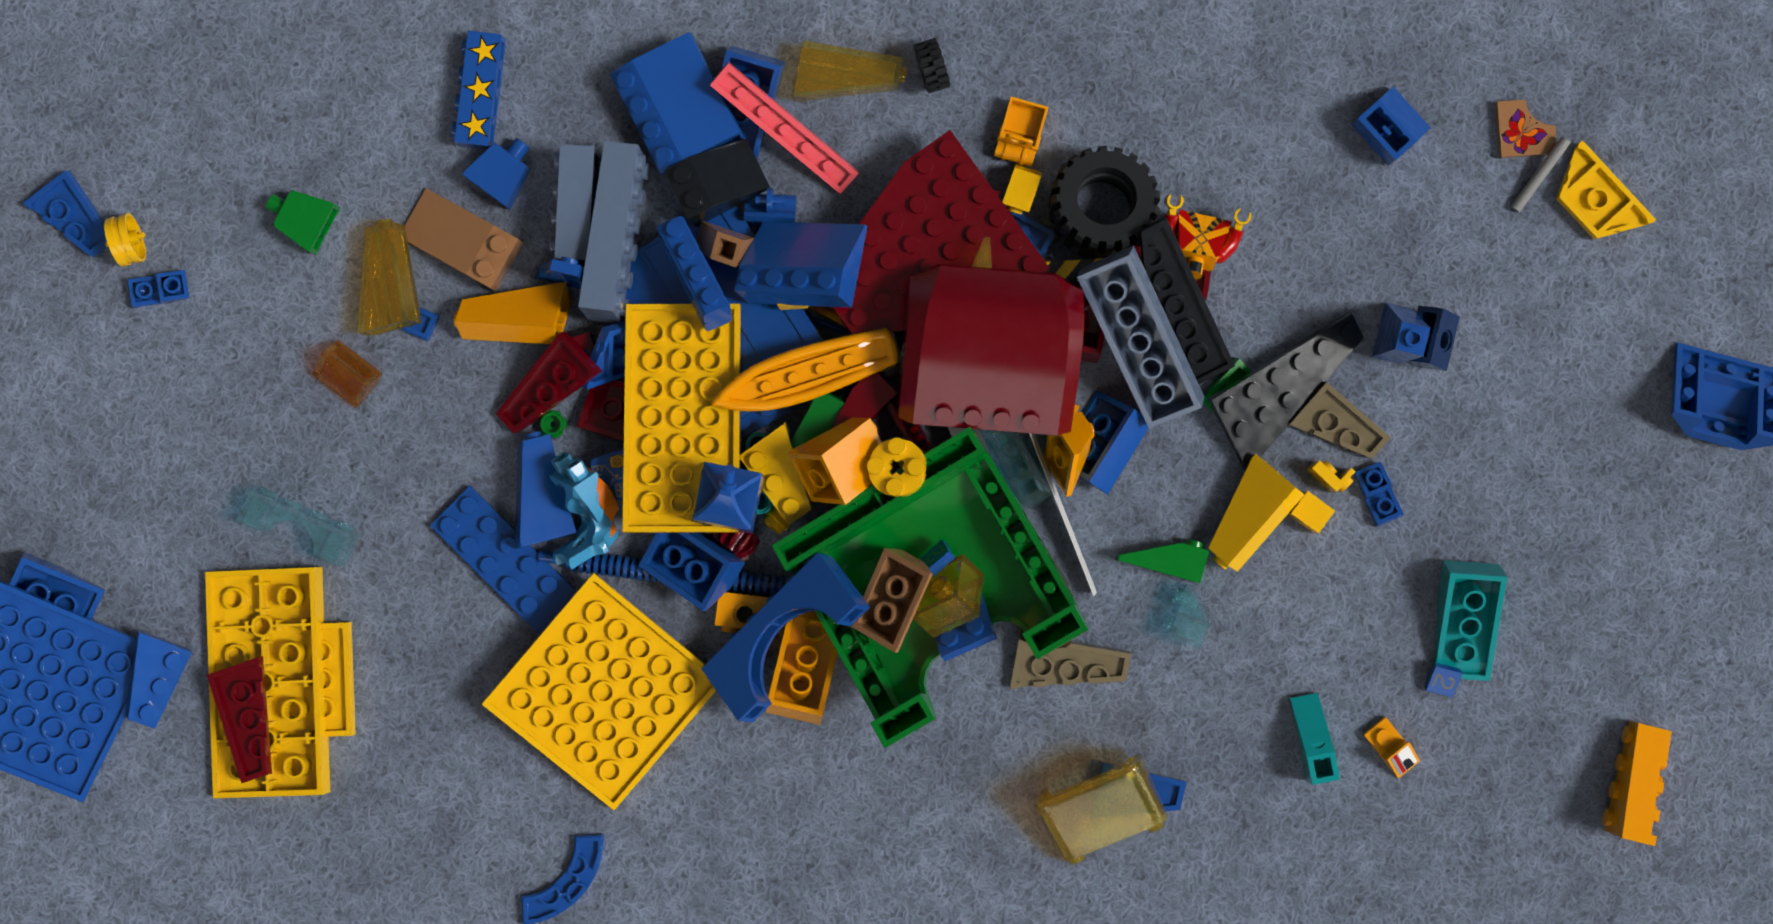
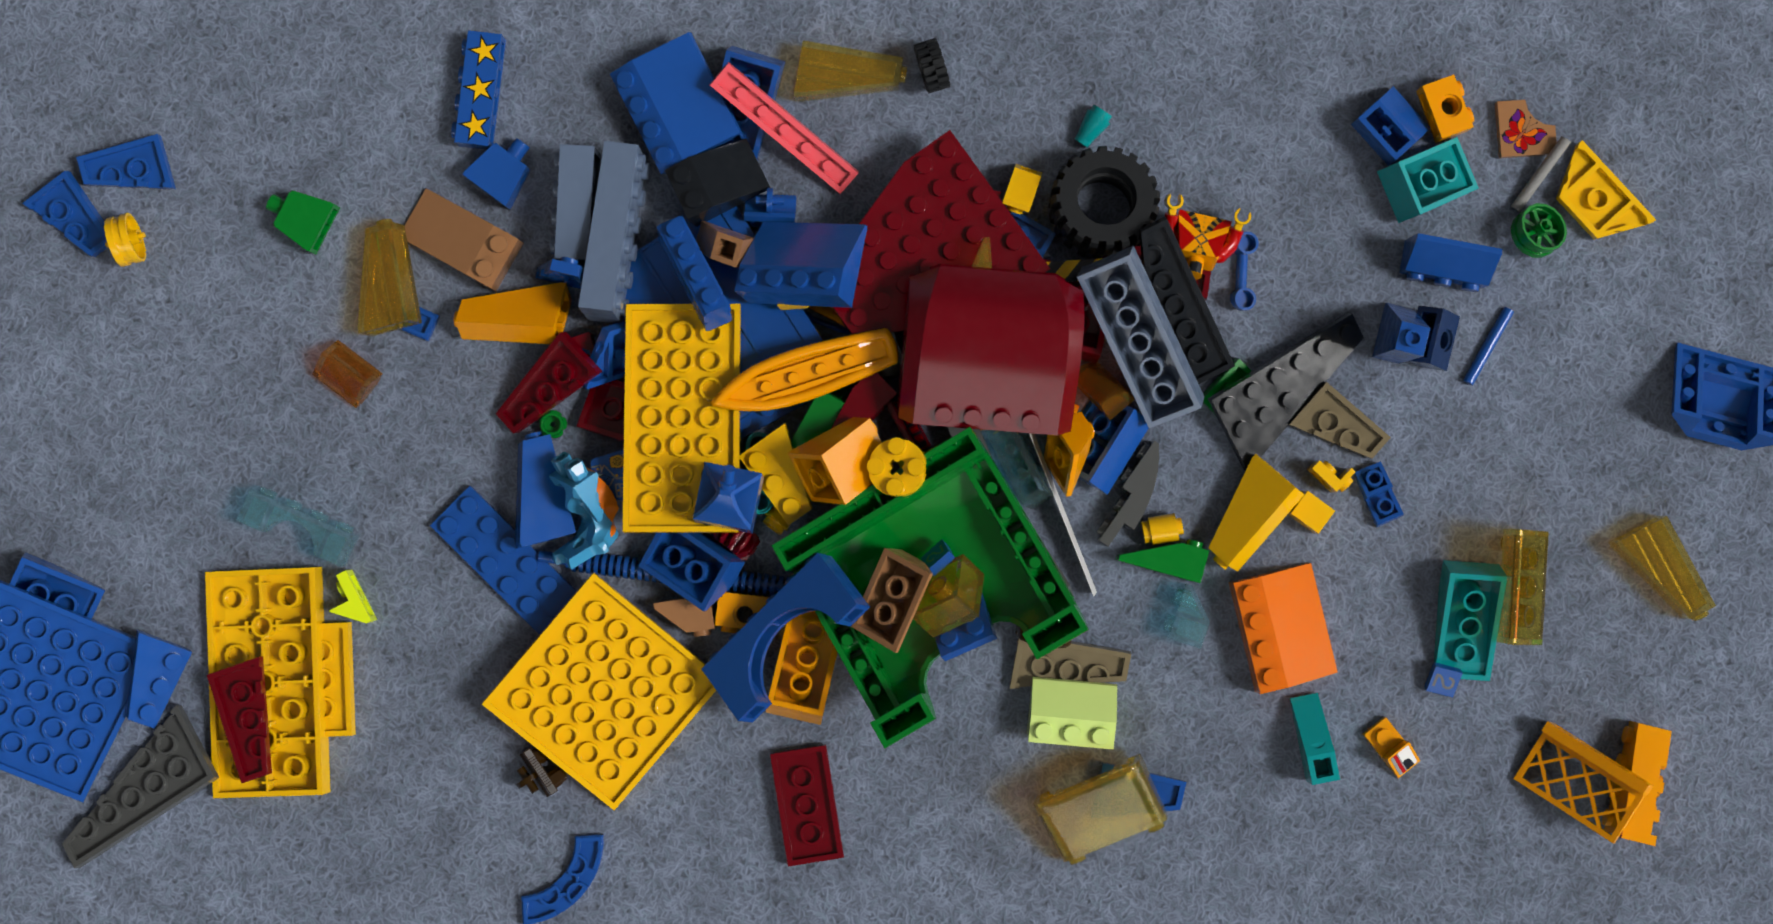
(130, 164): none -> blue wing
(151, 784): none -> dark grey wing
(158, 289): blue slope -> none
(357, 605): none -> neon yellow slope
(547, 782): none -> dark brown hips
(687, 616): none -> medium nougat slope
(807, 805): none -> dark red plate
(1021, 131): light orange piece -> none
(1072, 713): none -> yellowish green slope
(1093, 125): none -> teal cone
(1103, 389): none -> clear orange brick
(1139, 485): none -> dark grey slope
(1162, 529): none -> yellow brick
(1247, 299): none -> blue bar
(1283, 628): none -> orange slope
(1427, 180): none -> teal slope
(1442, 124): none -> light orange brick
(1449, 262): none -> blue slope
(1488, 346): none -> blue bar
(1524, 598): none -> clear yellow slope
(1530, 241): none -> green wheel
(1597, 761): none -> light orange fence
(1665, 566): none -> clear yellow slope

